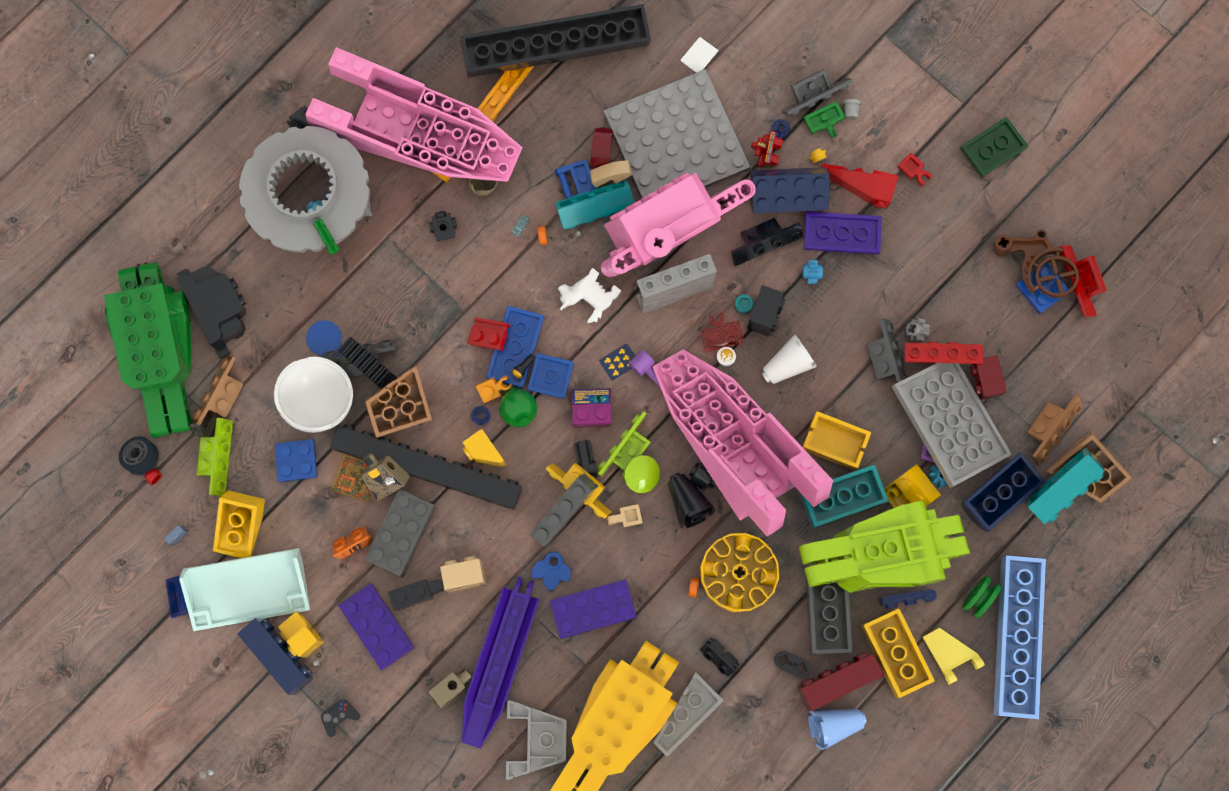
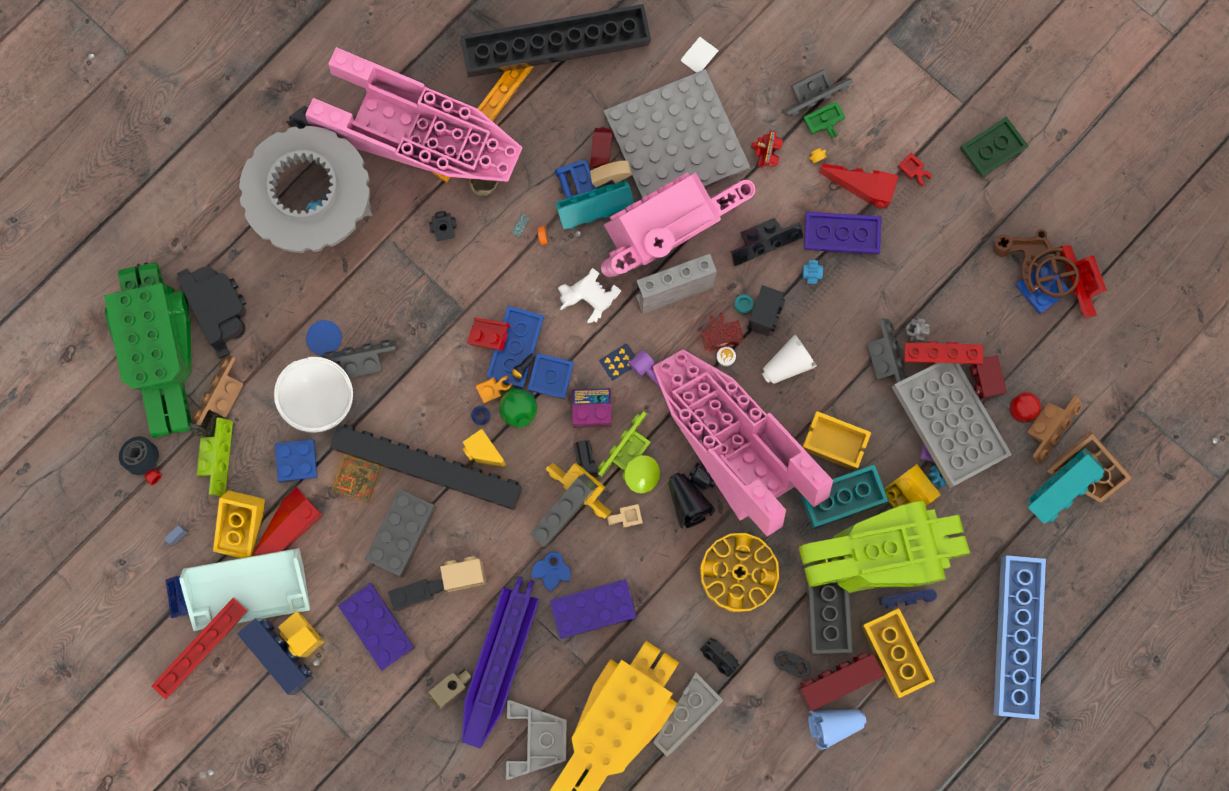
(199, 648): none -> red plate
(289, 523): none -> red wedge
(326, 236): green axle -> none
(336, 714): black piece -> none
(342, 545): orange hinge -> none
(366, 363): black gear -> none
(383, 476): dark tan torso -> none
(398, 405): medium nougat wedge -> none
(694, 587): orange tile -> none
(781, 133): clear blue plate -> none
(790, 190): dark blue brick -> none
(851, 108): light grey piece -> none
(950, 653): light yellow flag -> none
(981, 597): green wheel -> none
(1002, 492): dark blue brick -> none
(1025, 407): none -> red hair

